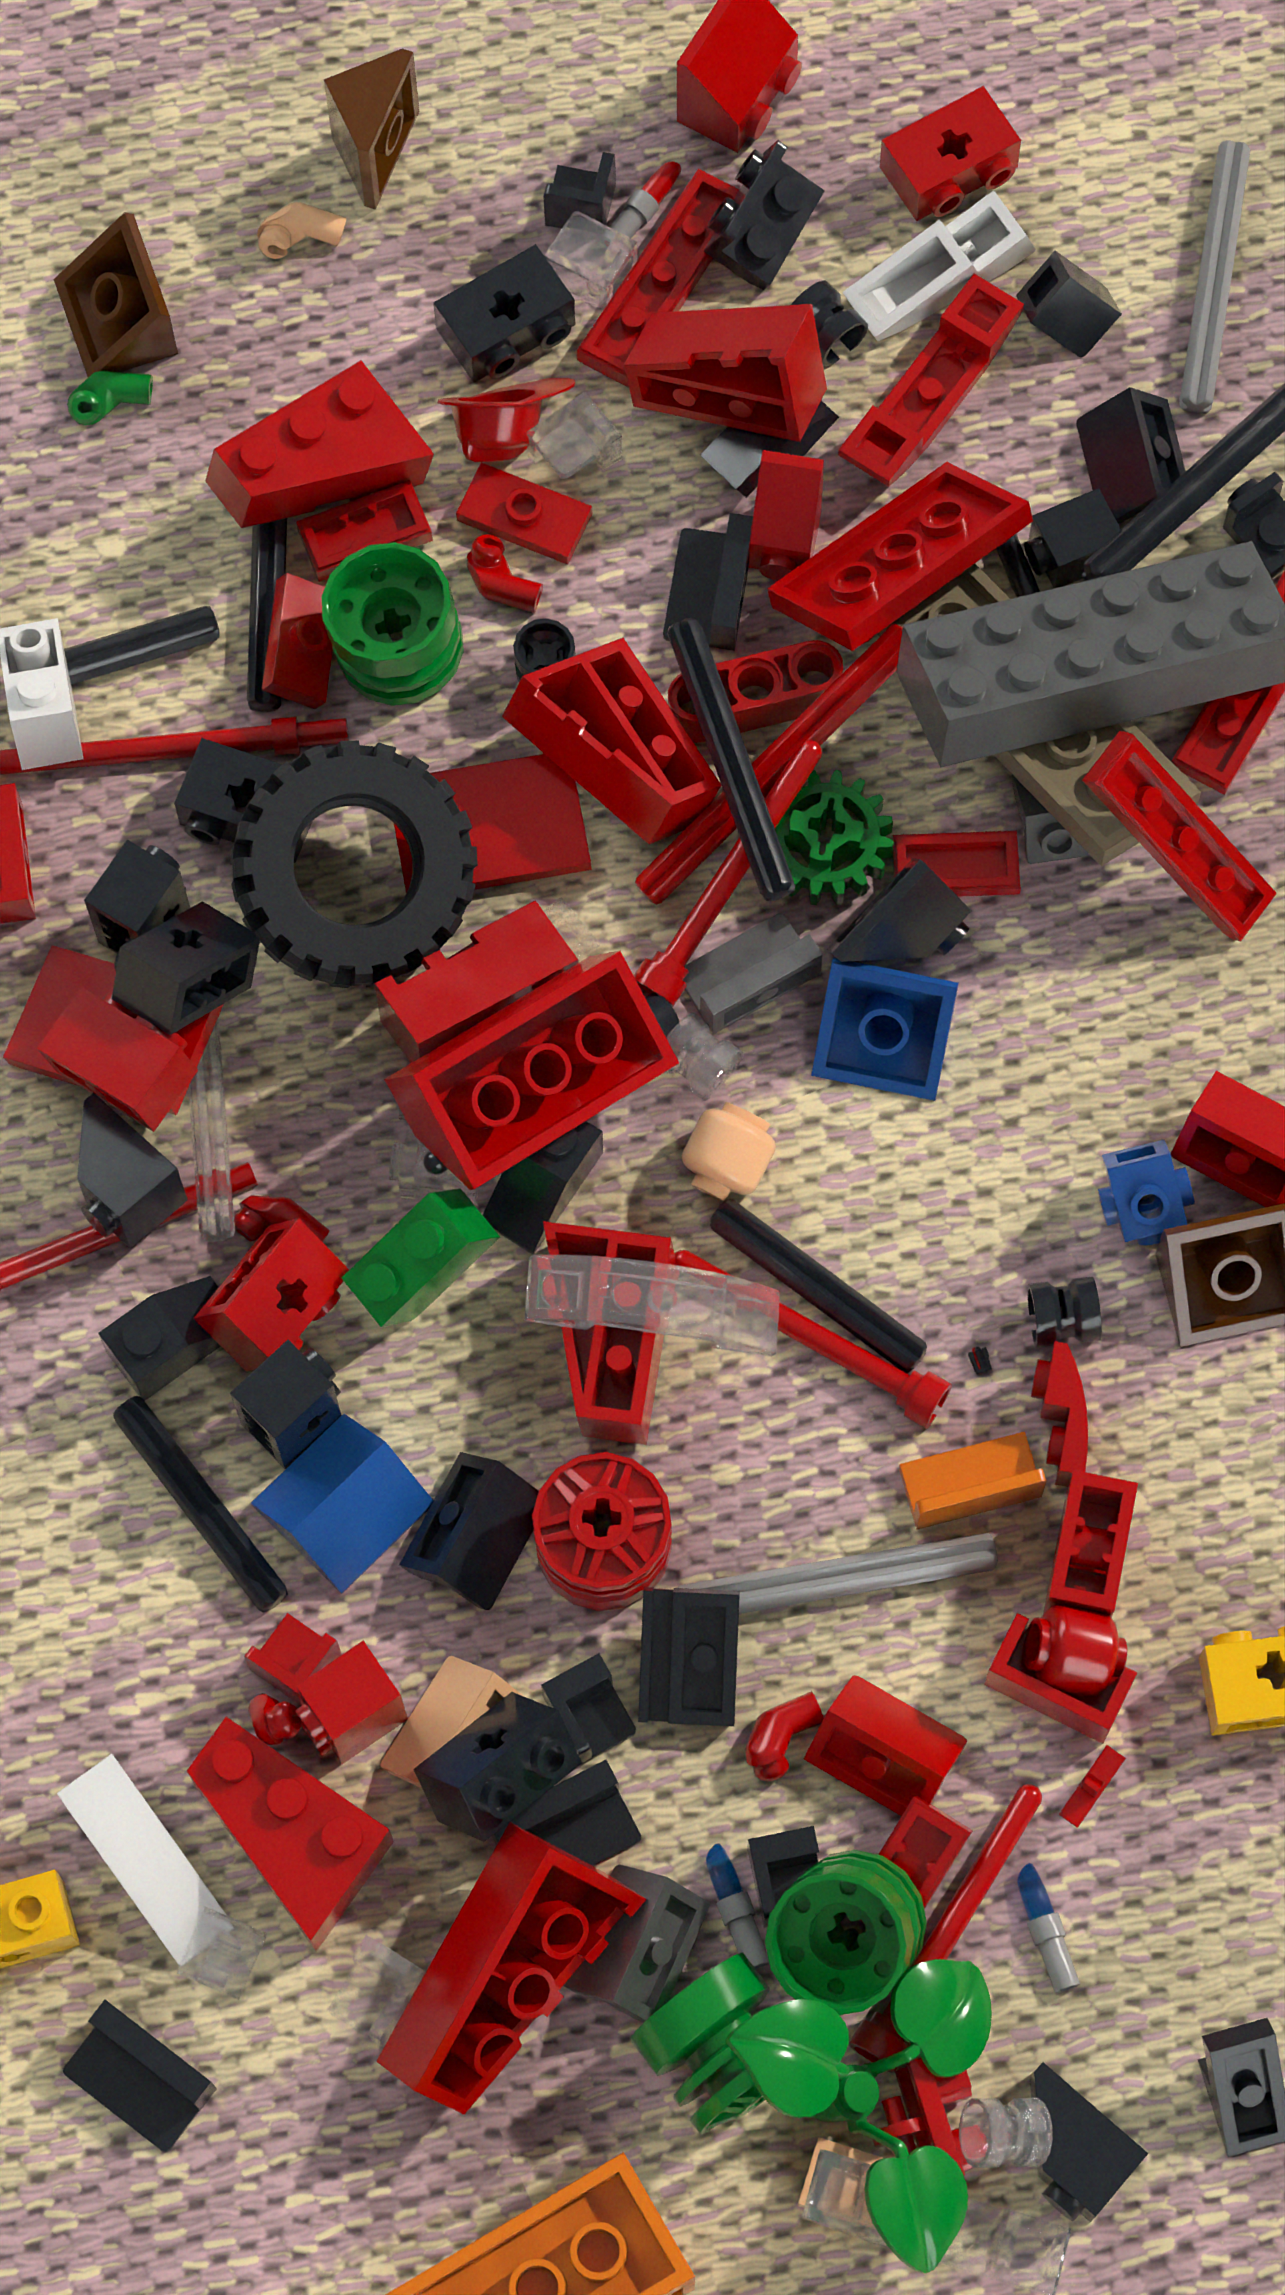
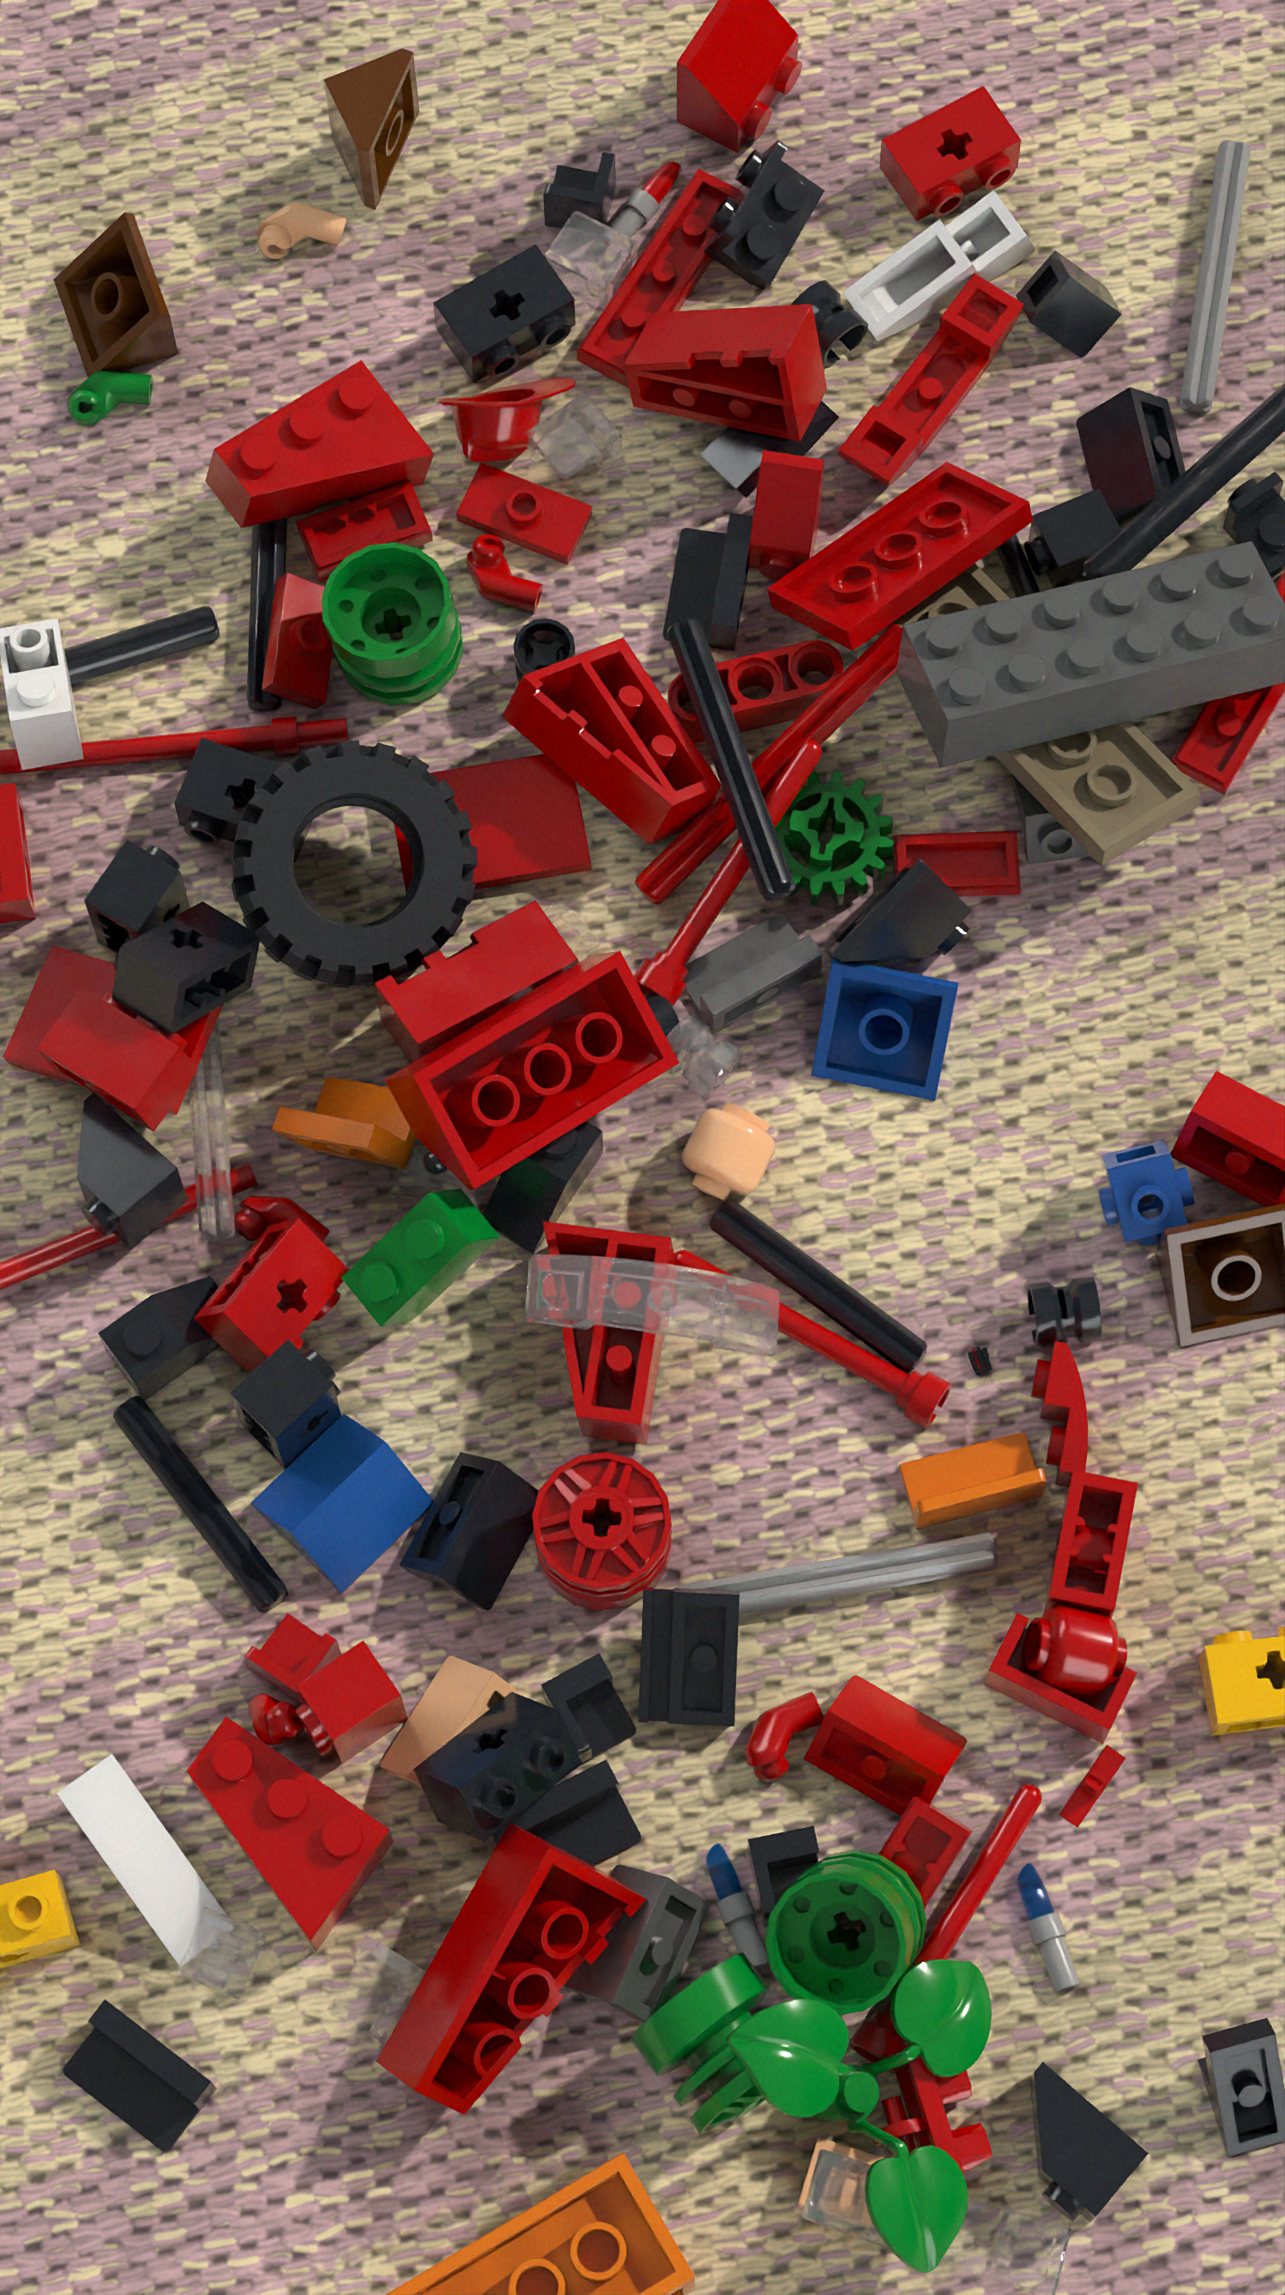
(351, 1123): none -> orange panel
(1005, 2132): clear wheel -> none
(1179, 835): red tile -> none

